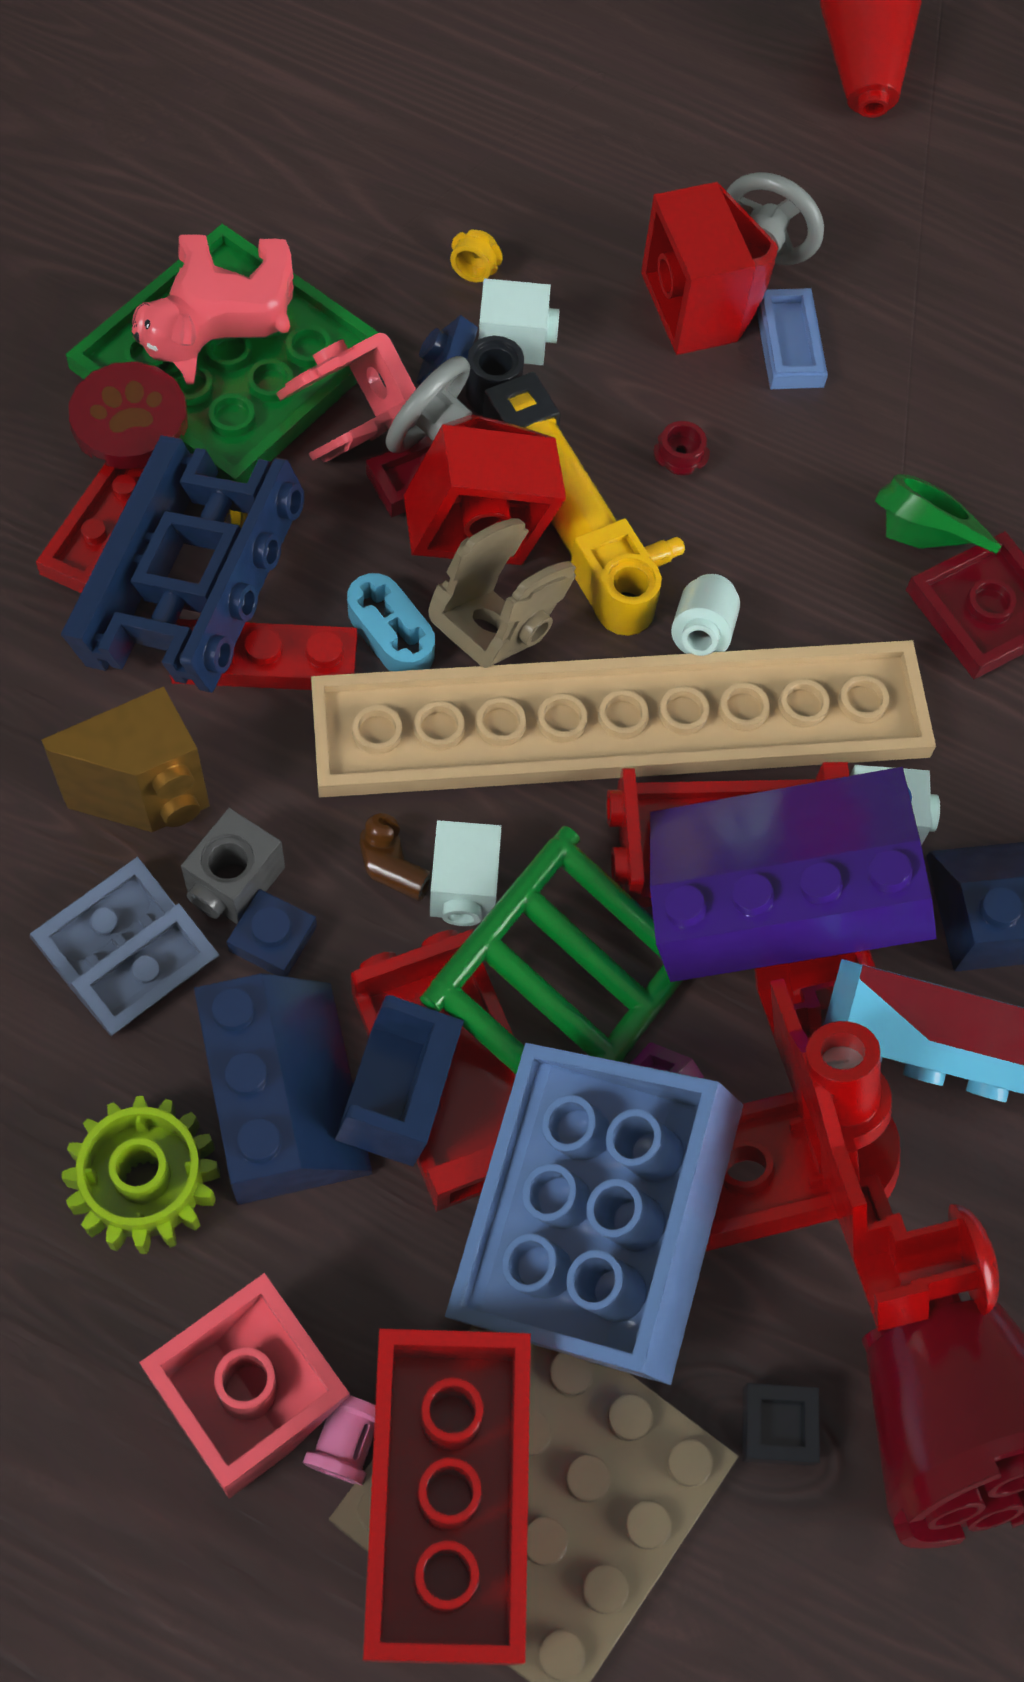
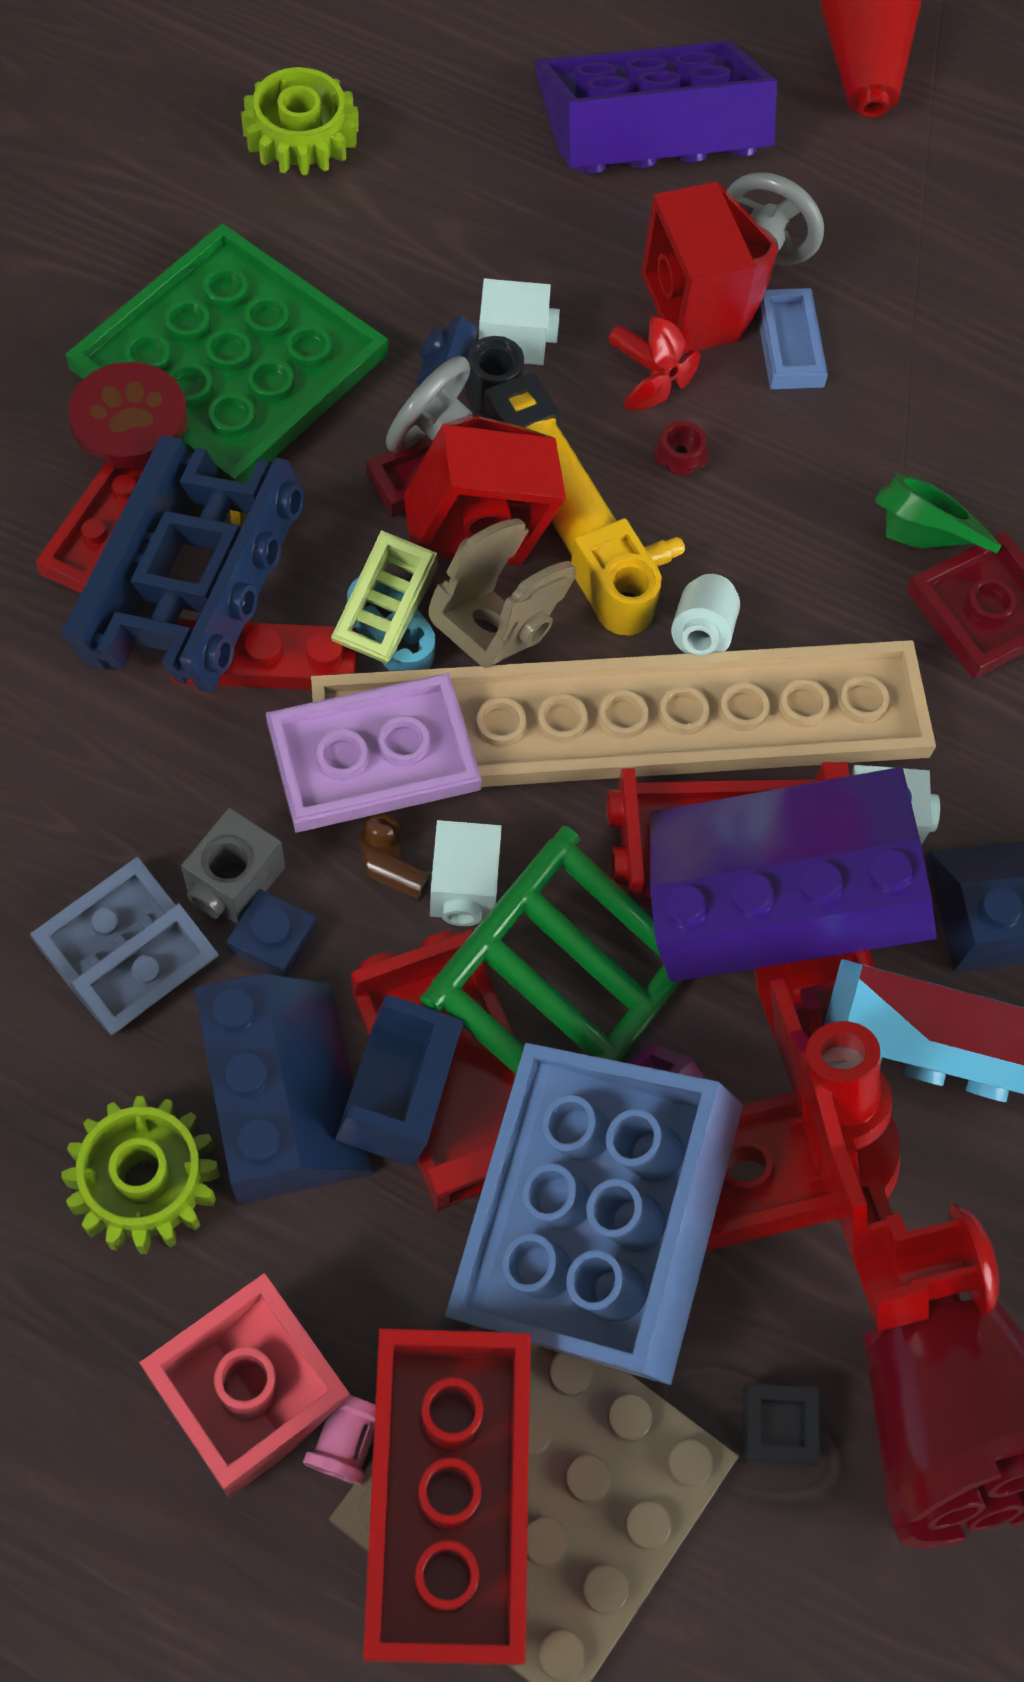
(131, 765): pearl gold slope -> none
(215, 304): coral animal -> none
(300, 119): none -> lime gear
(365, 361): coral piece -> none
(373, 752): none -> lavender tile
(403, 555): none -> yellowish green slope
(475, 255): yellow plate -> none
(657, 104): none -> dark purple slope
(659, 355): none -> red plant

